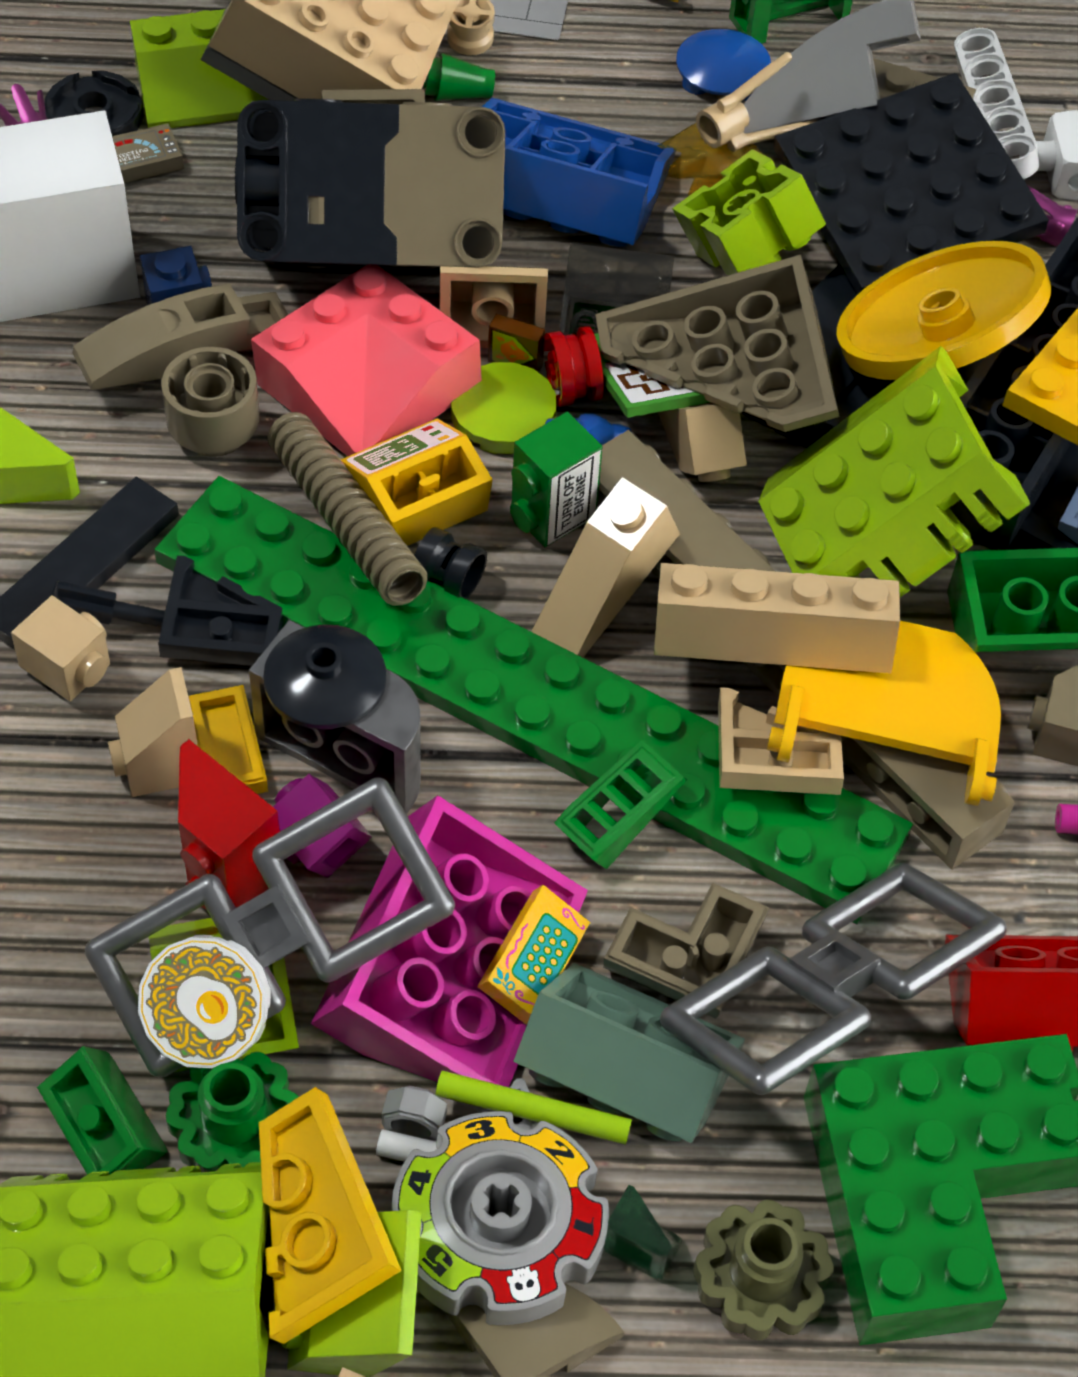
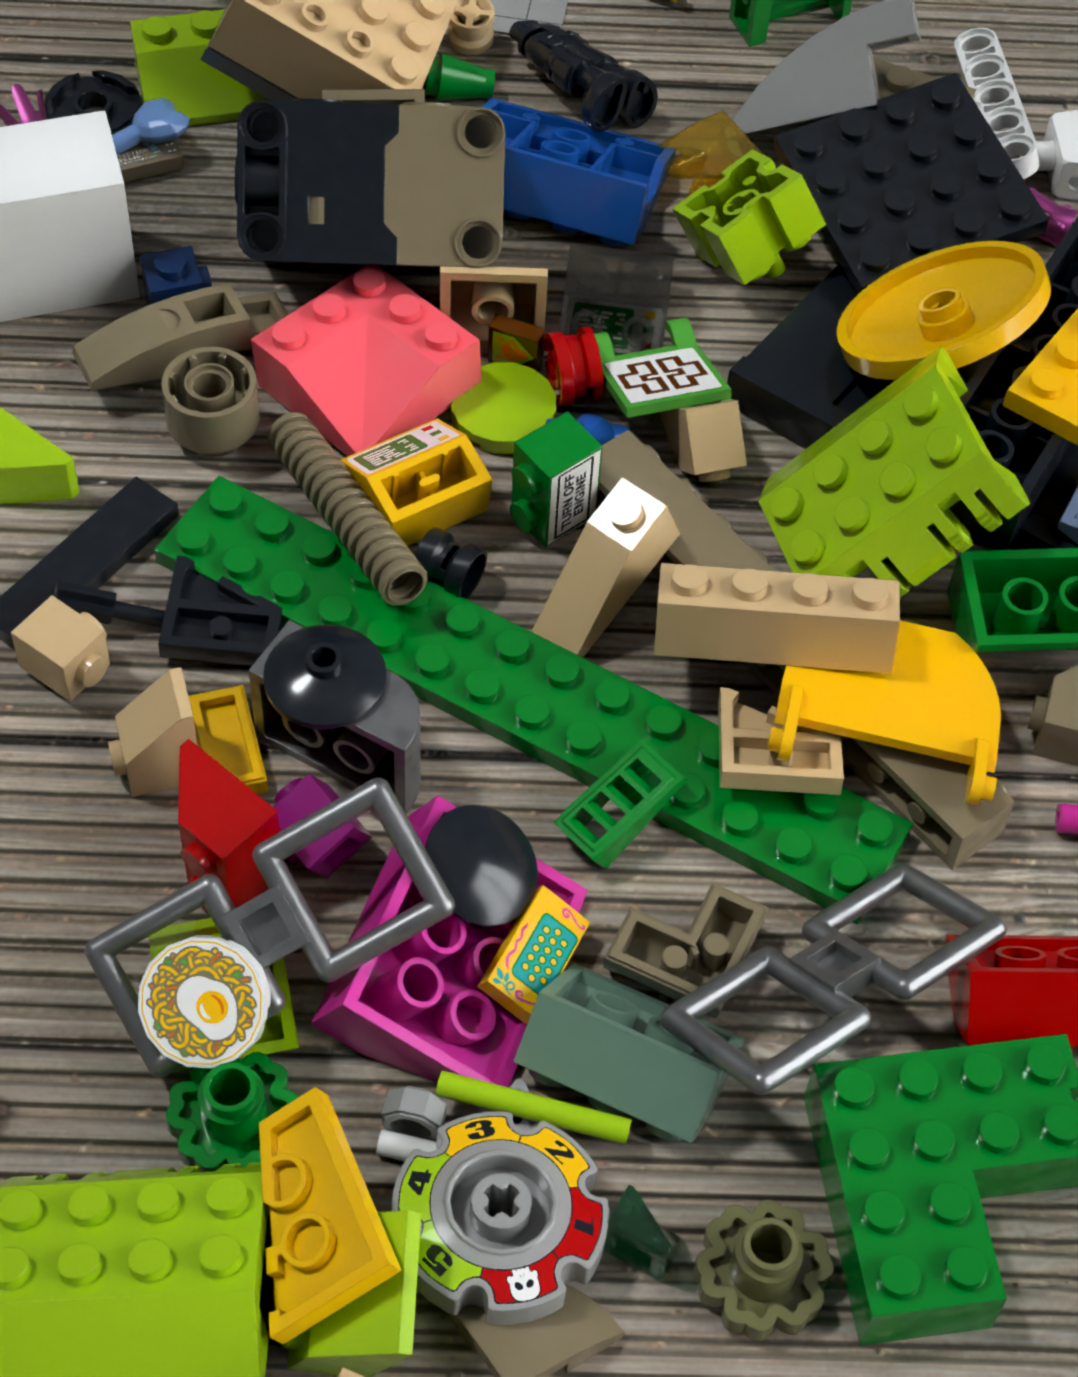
(101, 1114): green slope -> none
(152, 123): none -> medium blue rock
(483, 865): none -> black dish
(578, 68): none -> black piece
(719, 61): blue dish -> none
(728, 117): tan plant -> none
(735, 340): dark tan slope -> none

